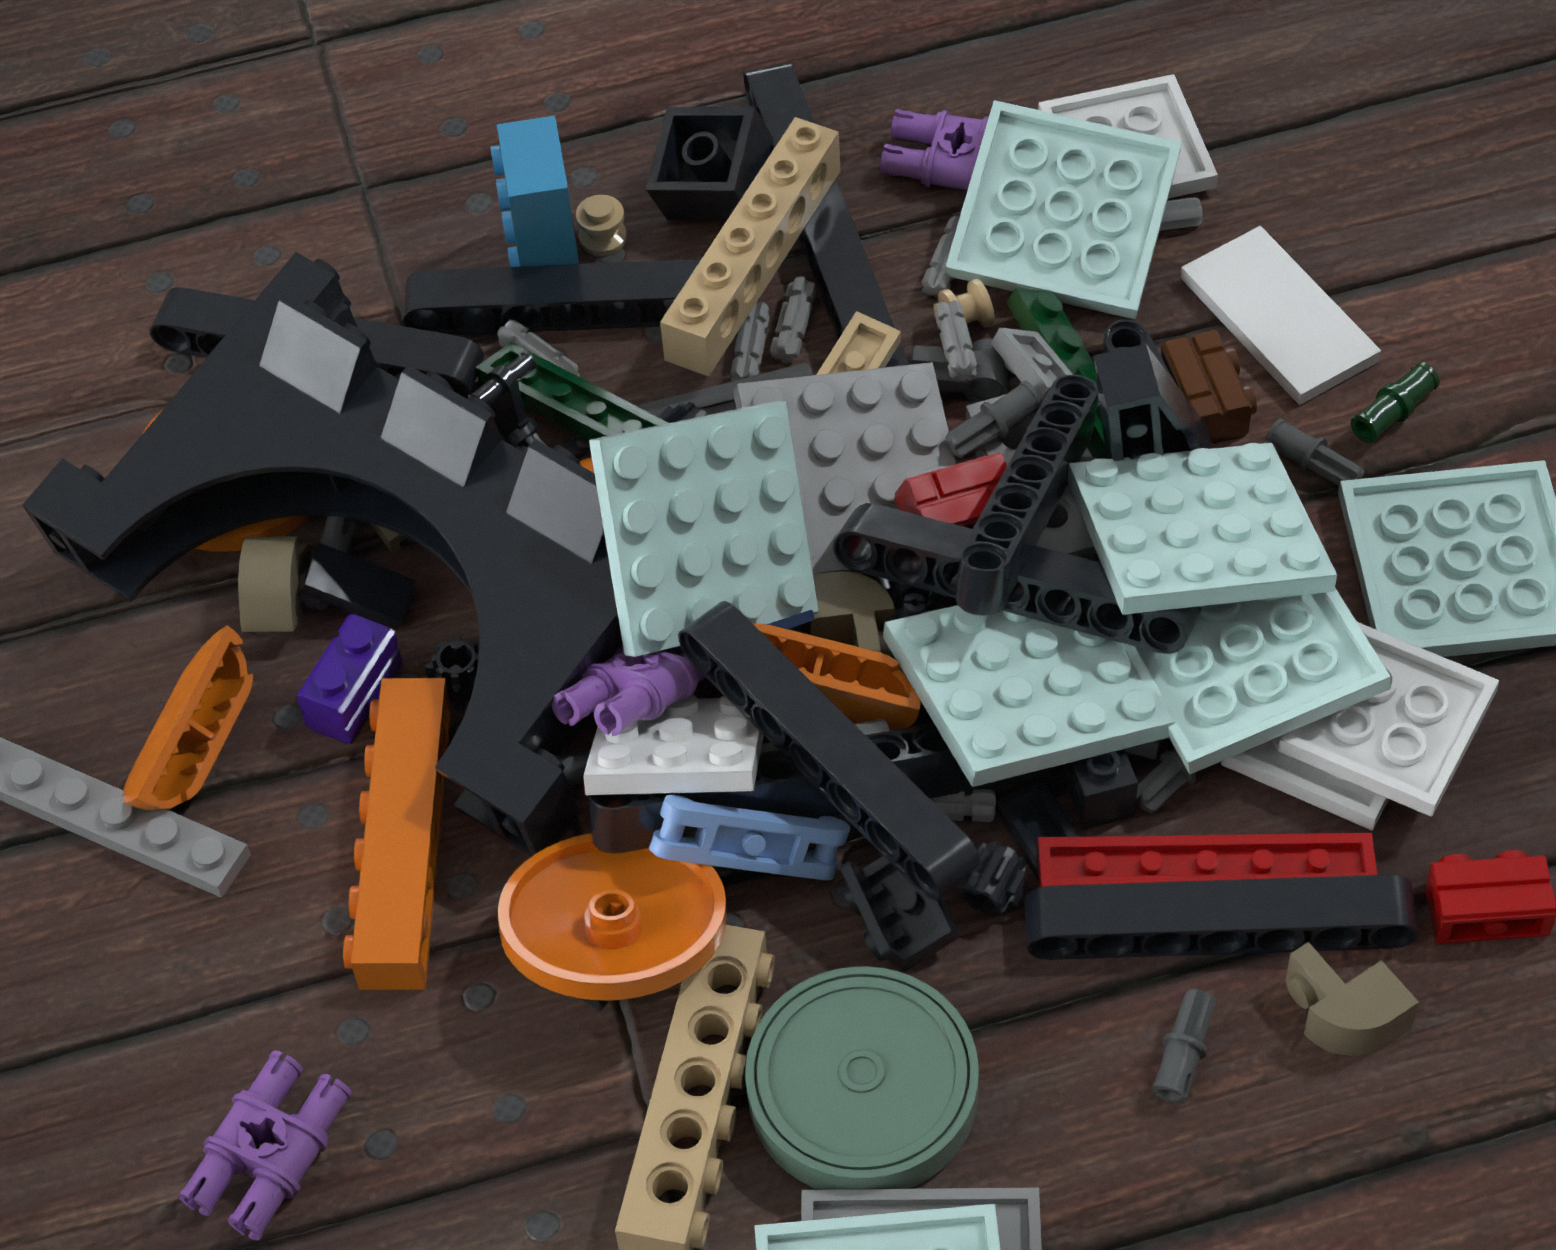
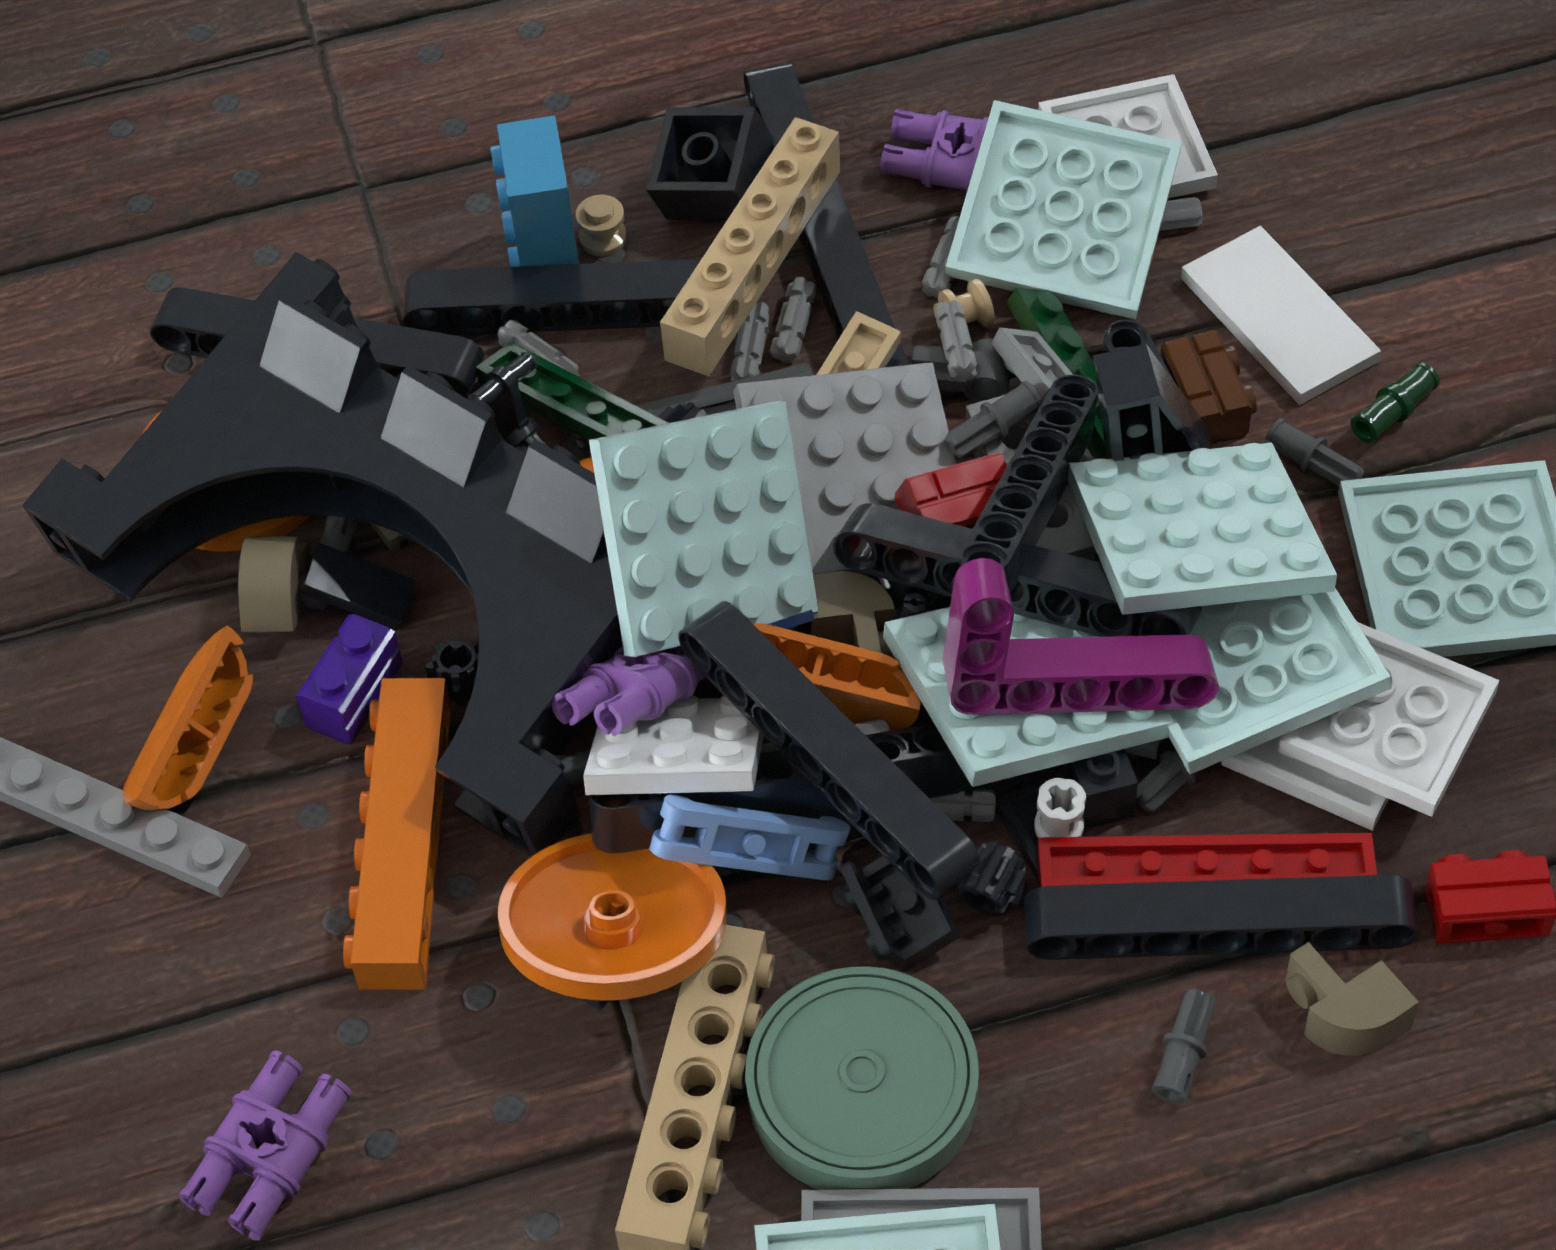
(1060, 675): none -> magenta beam
(1060, 809): none -> white bush

